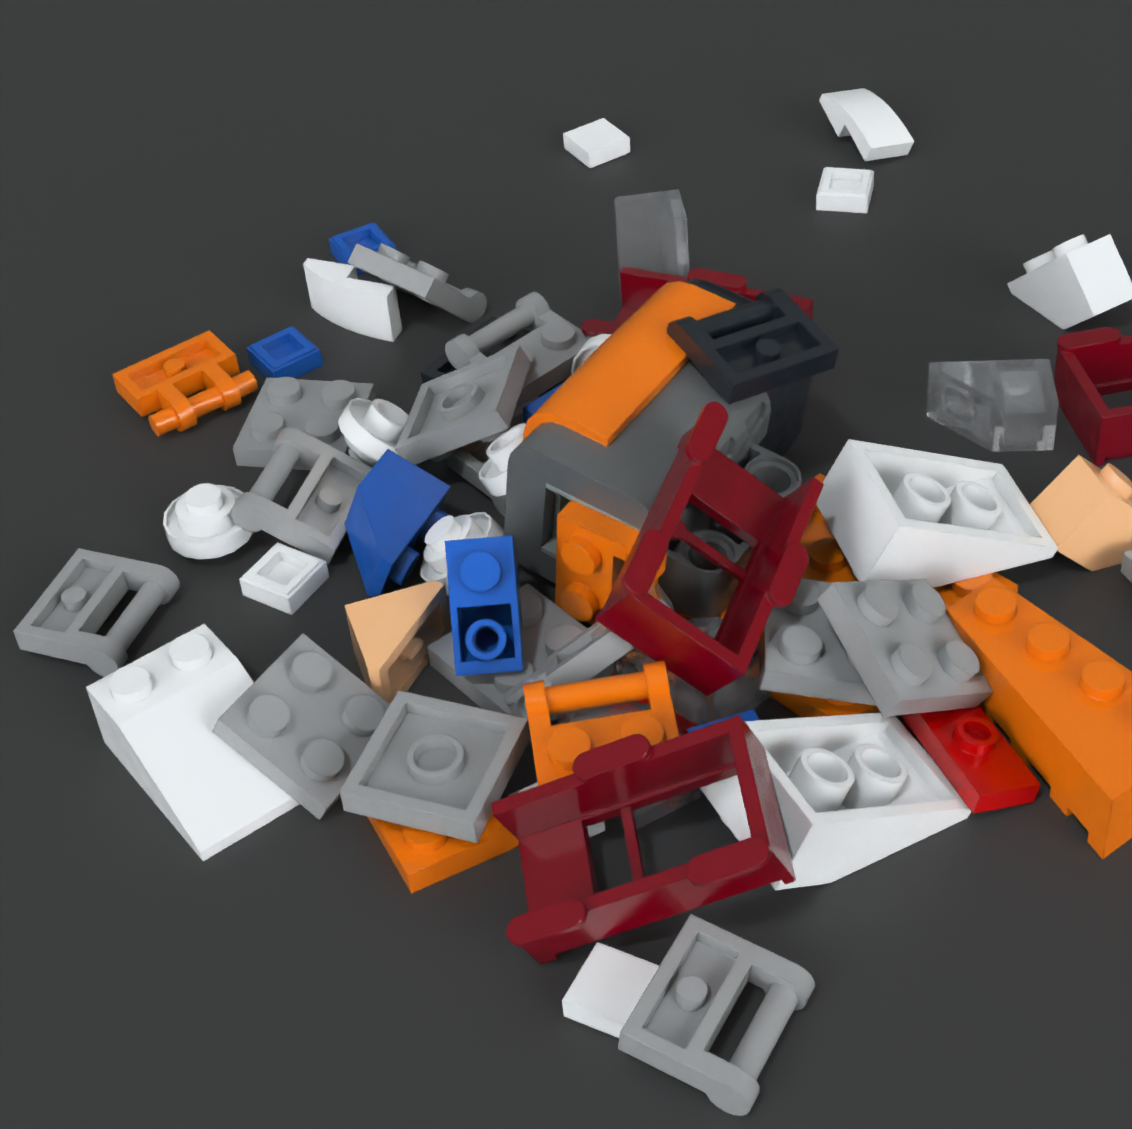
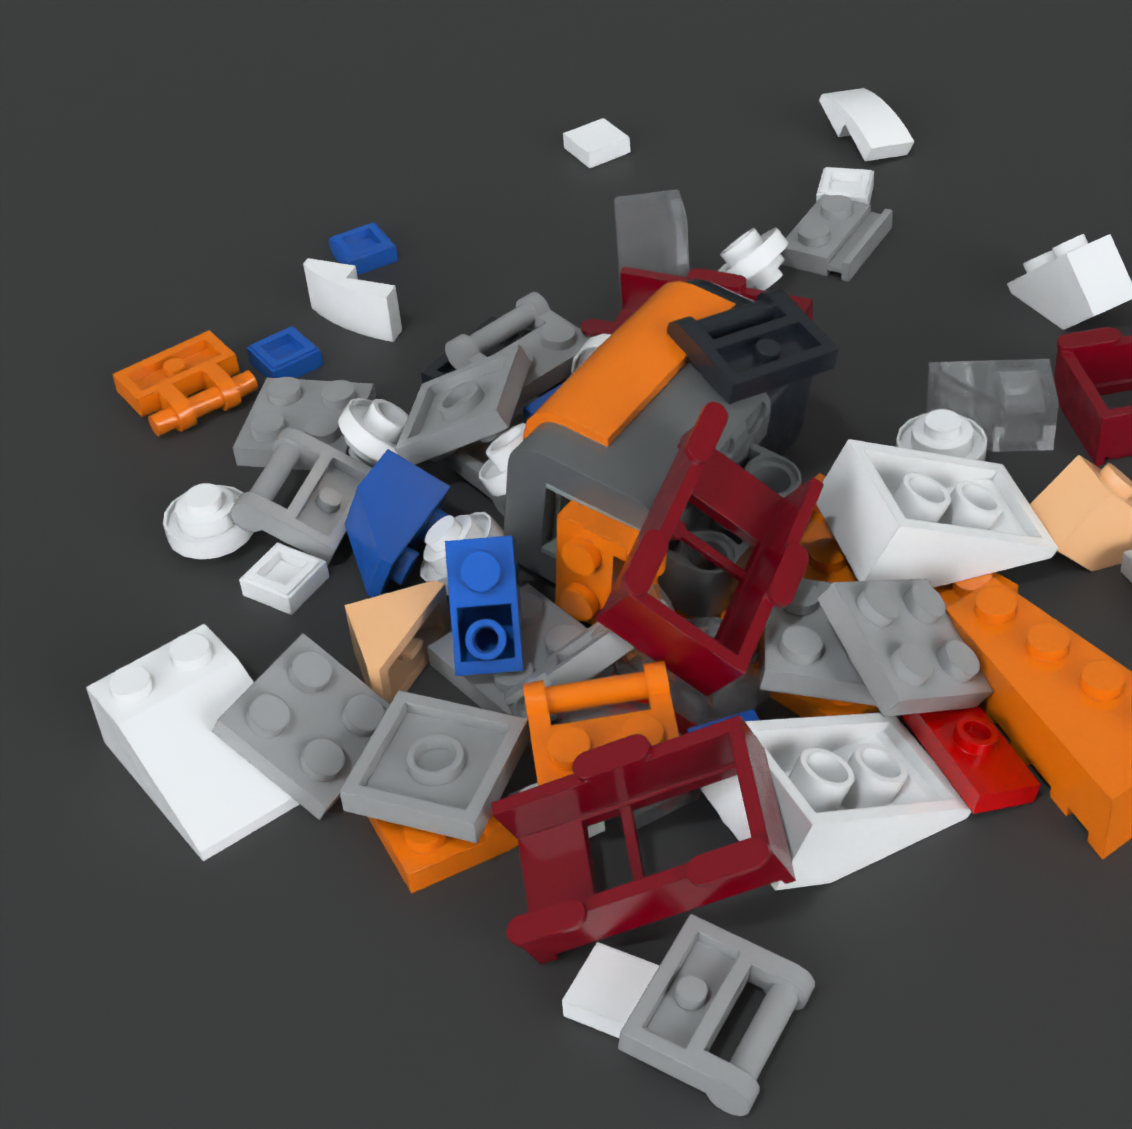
(80, 601): light grey plate -> none
(419, 280): light grey plate -> none
(756, 257): none -> white plate
(836, 236): none -> light grey plate
(945, 434): none -> white plate

